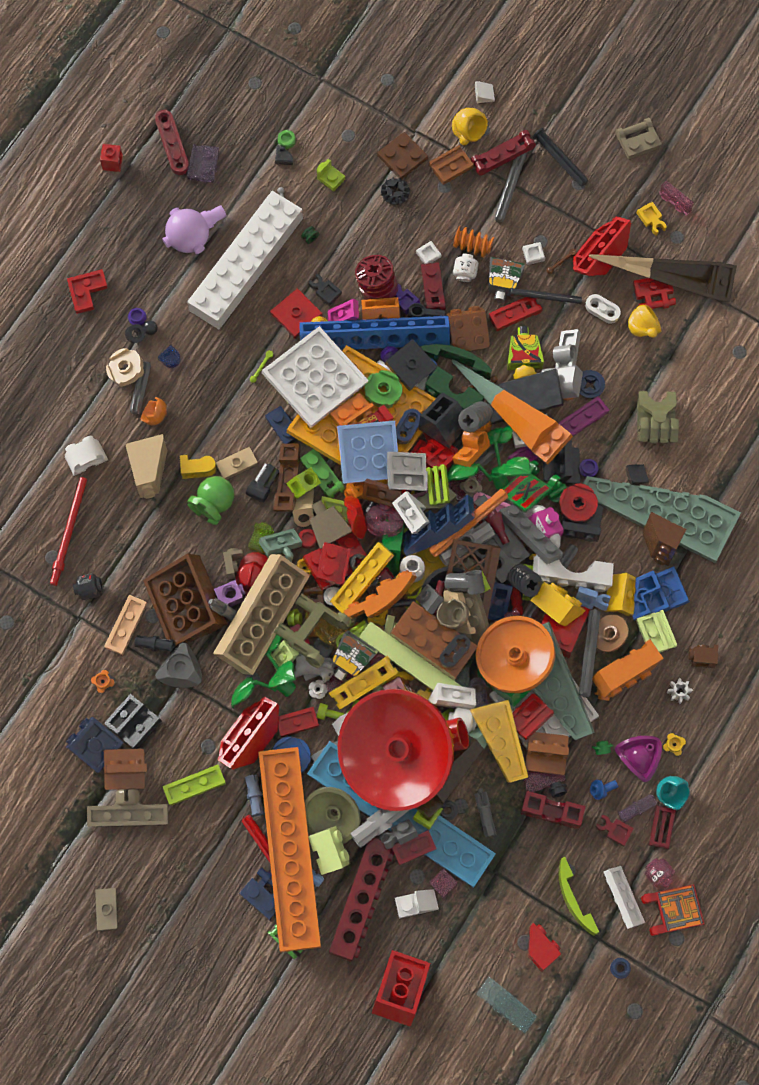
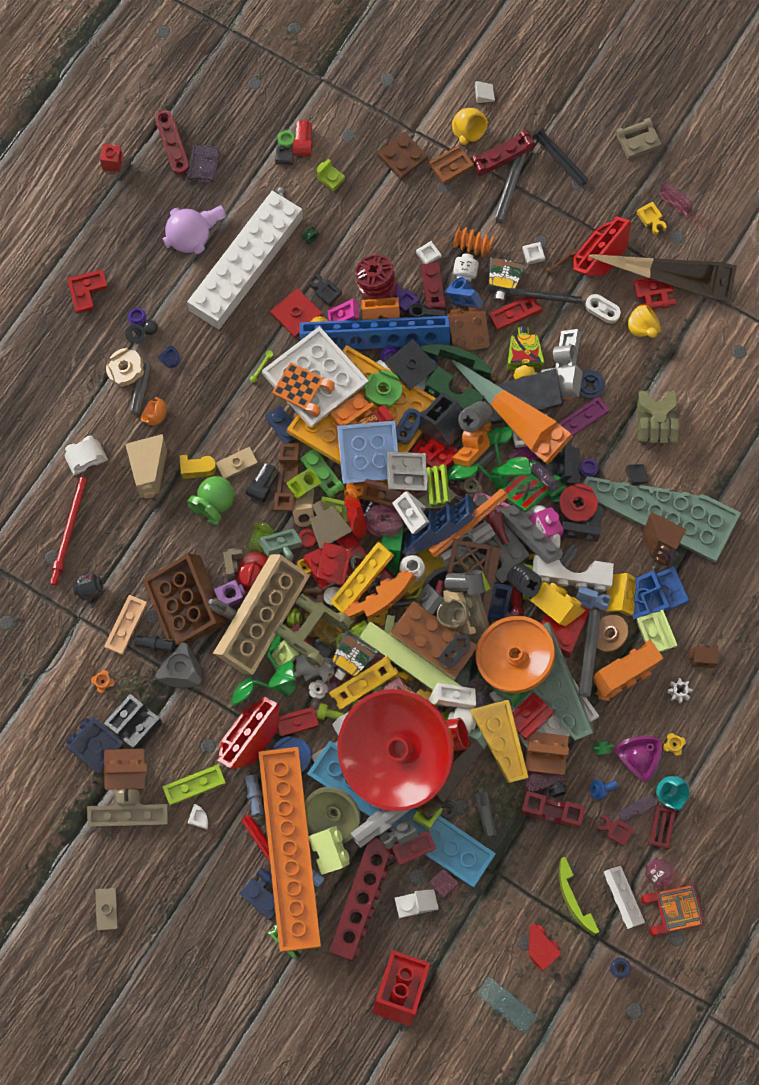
(198, 817): none -> white tile
(300, 386): none -> orange flag
(302, 143): none -> red piece
(398, 197): black gear -> none
(463, 294): none -> blue plate
(545, 476): none -> clear purple axle

